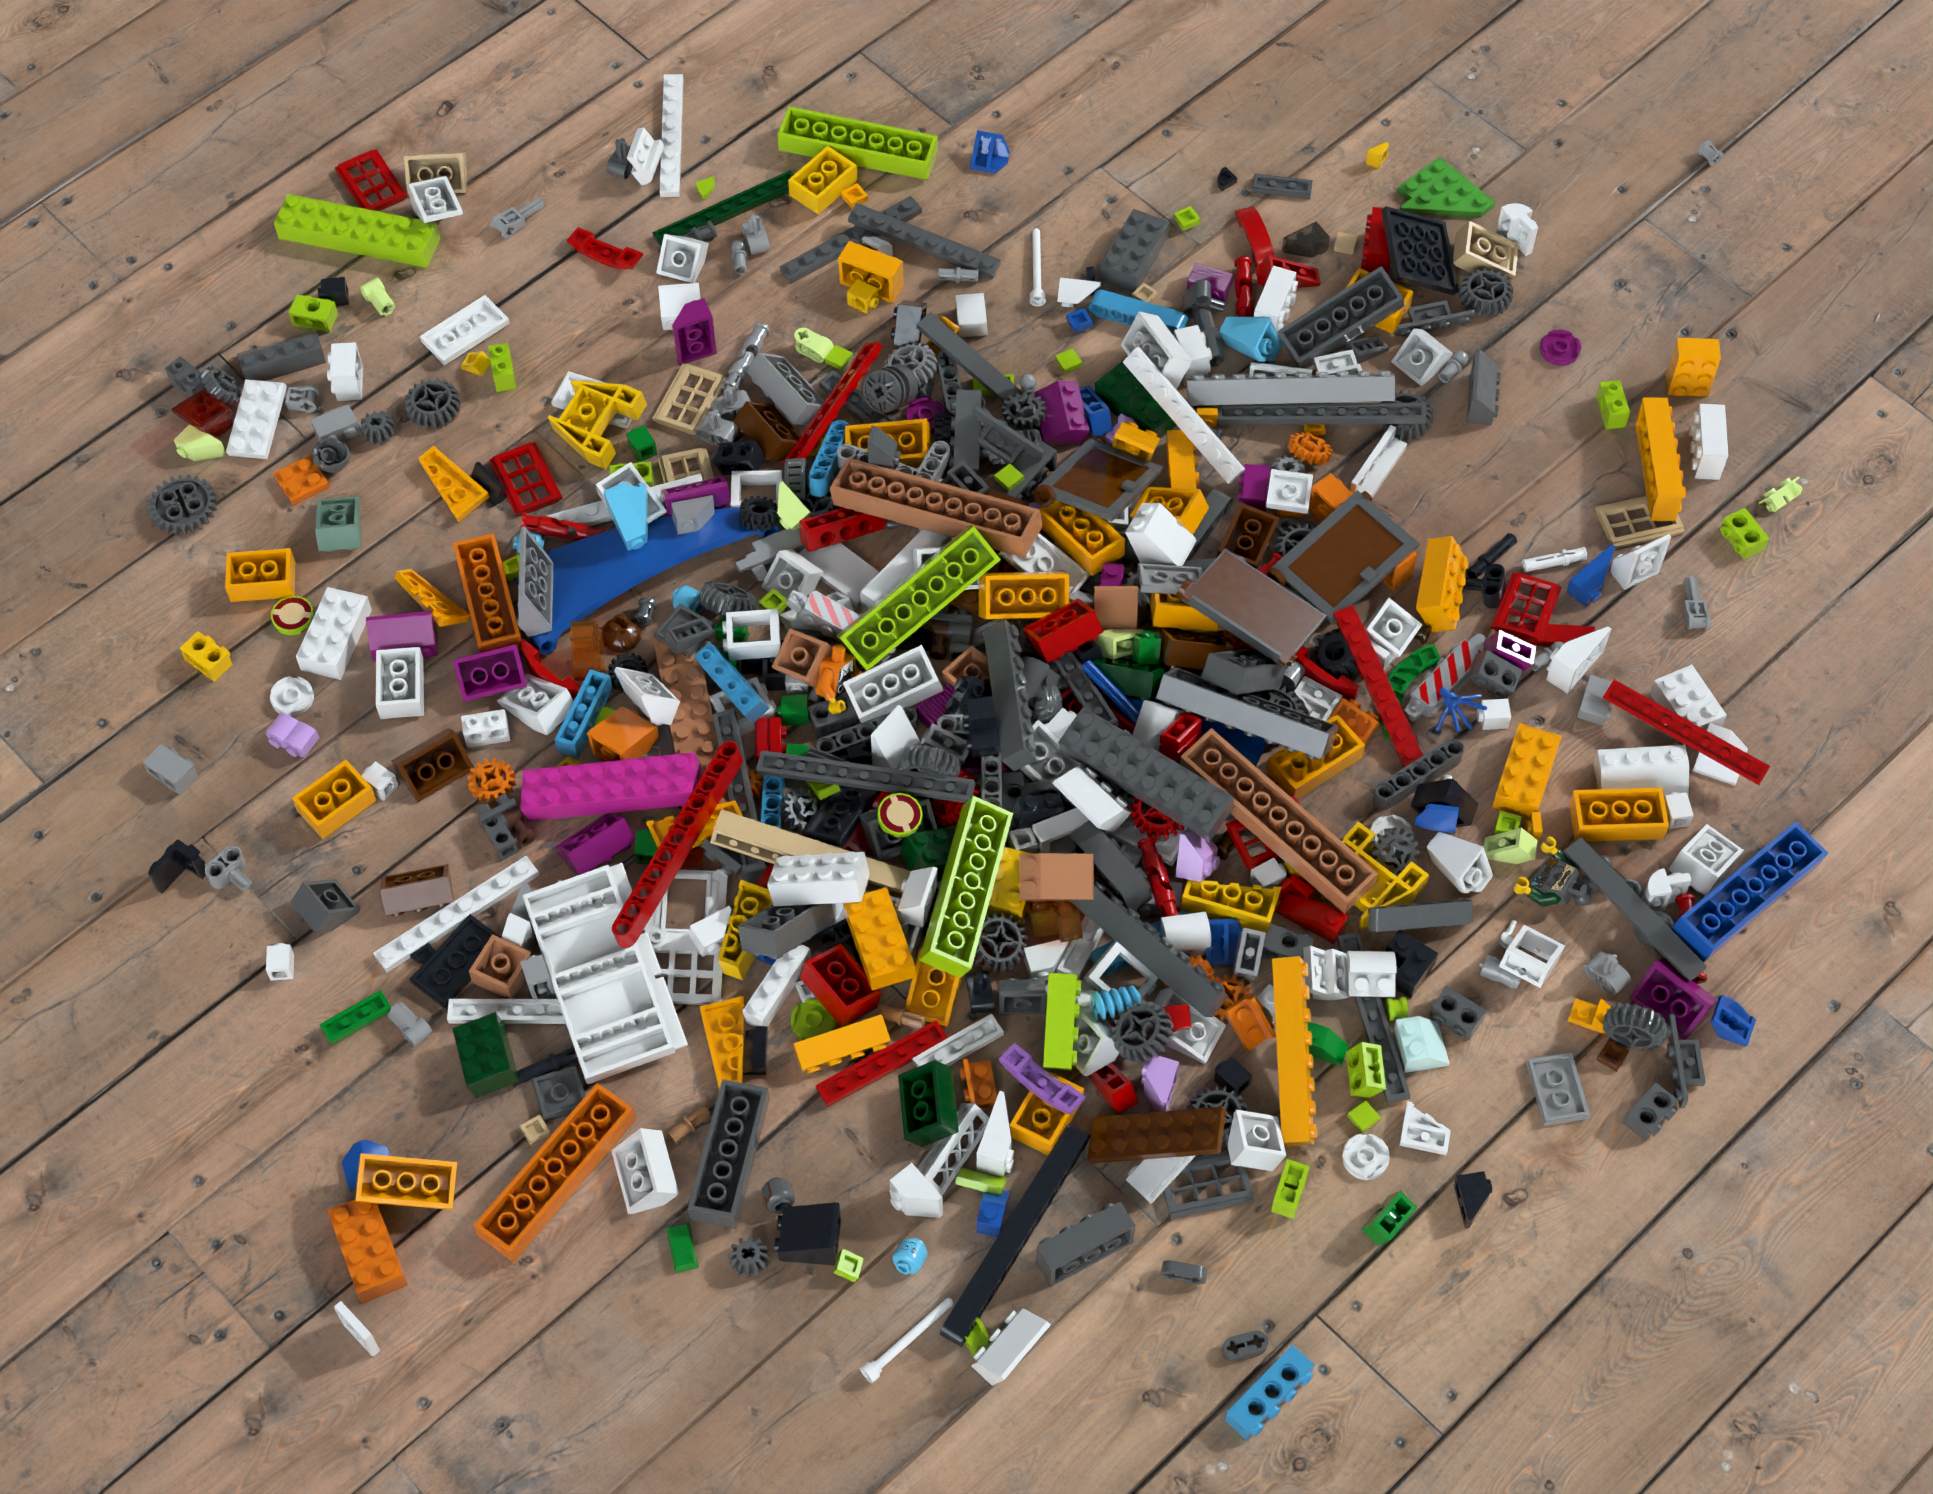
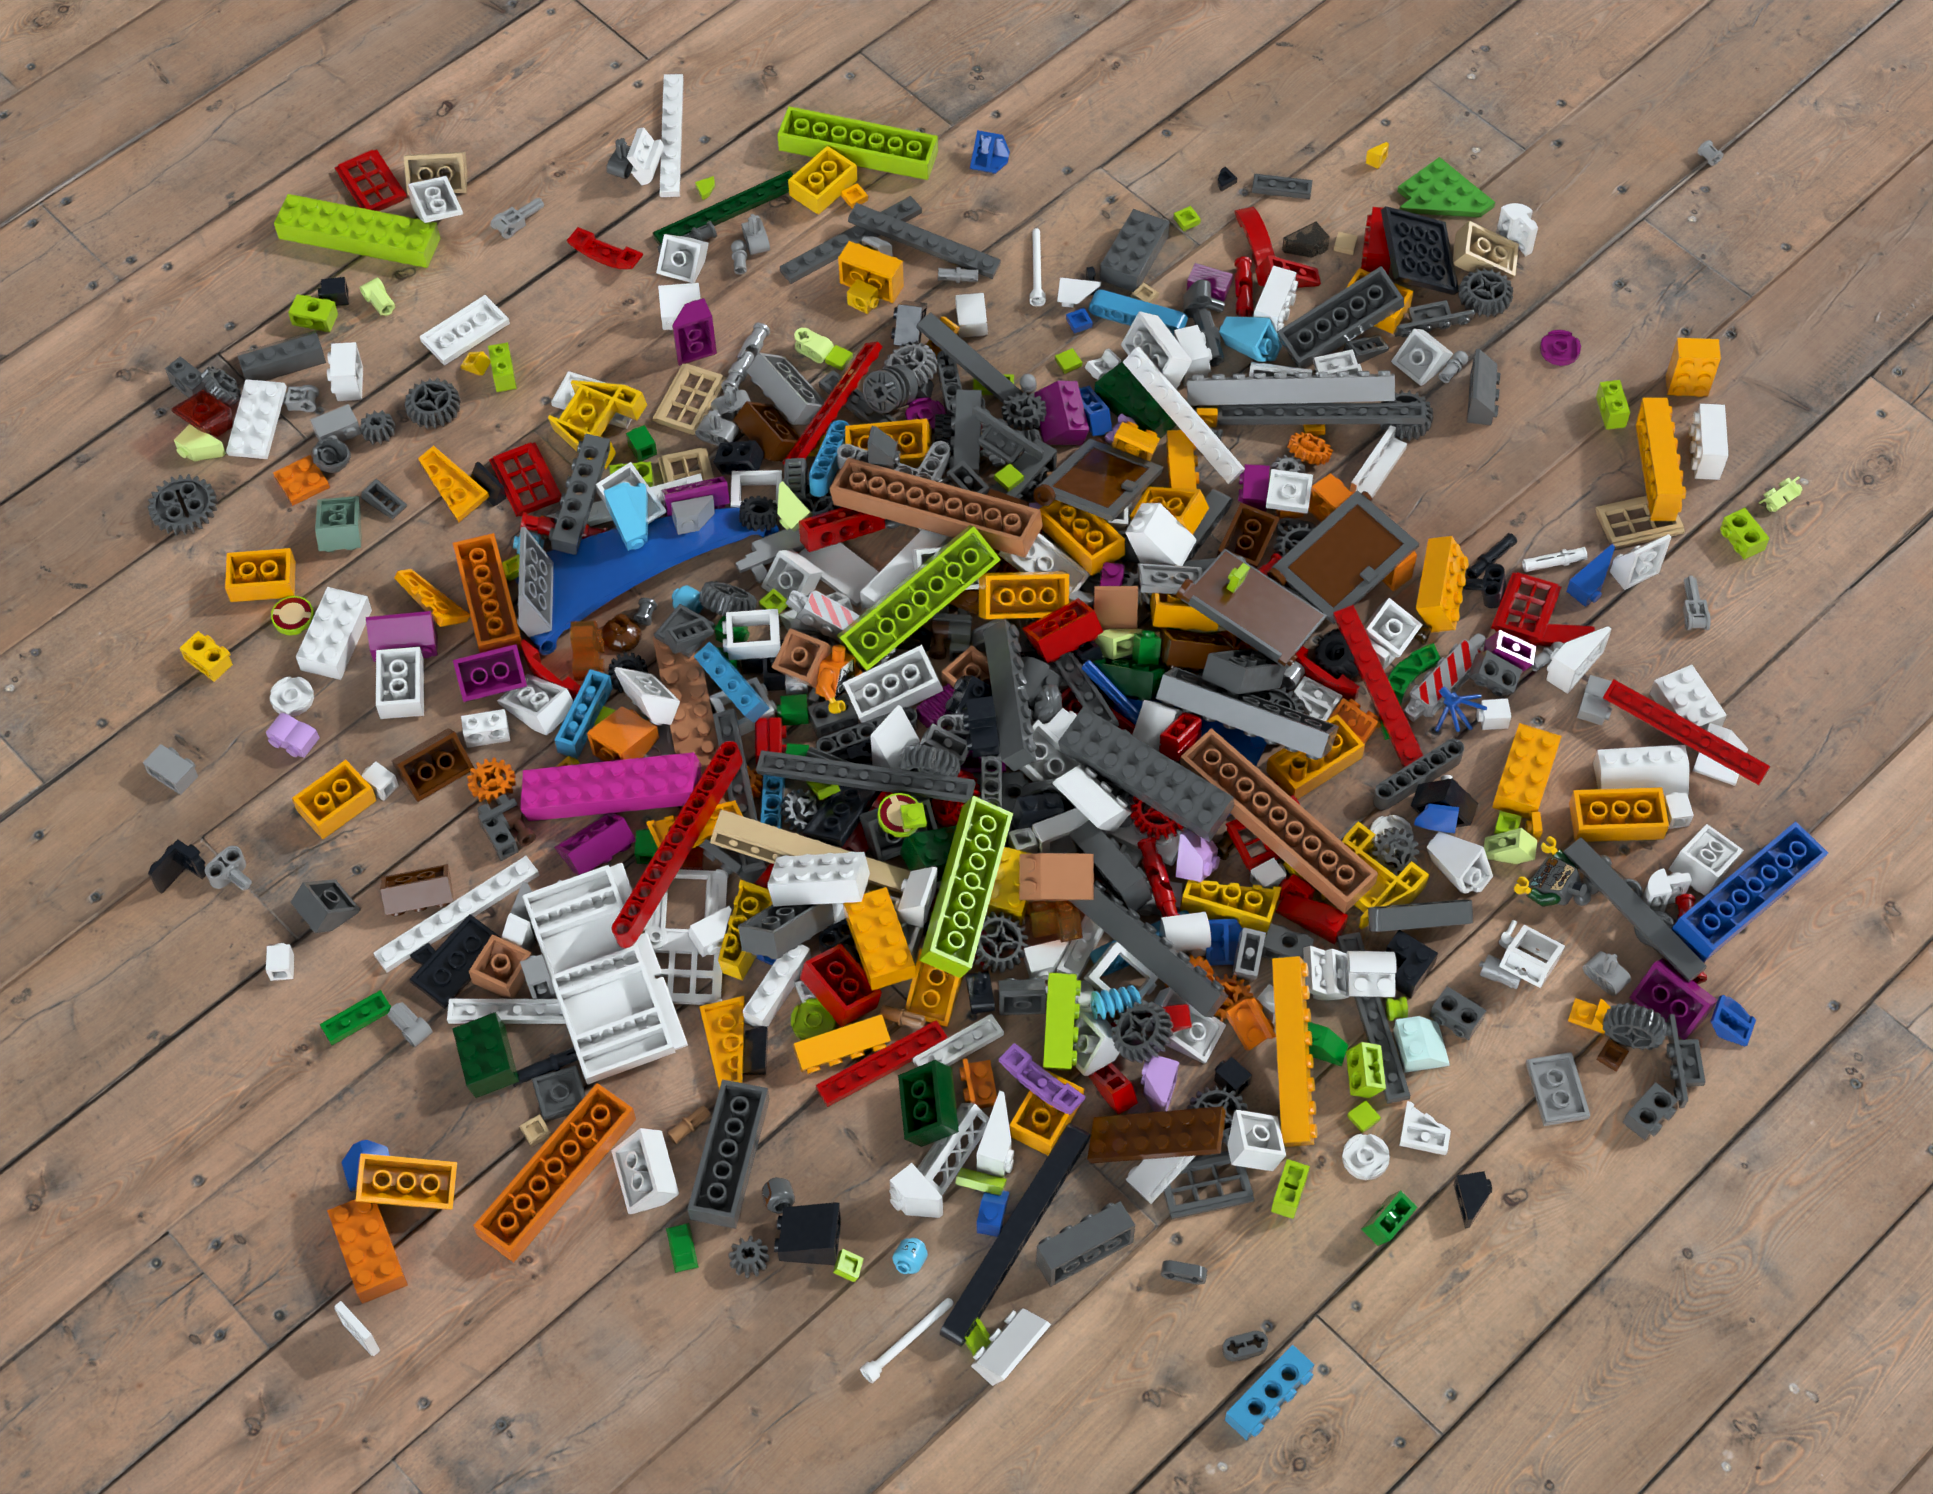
(377, 486): none -> dark grey slope
(569, 540): none -> dark grey brick
(913, 816): none -> lime plate
(1103, 365): none -> white bracket
(1237, 577): none -> lime plate

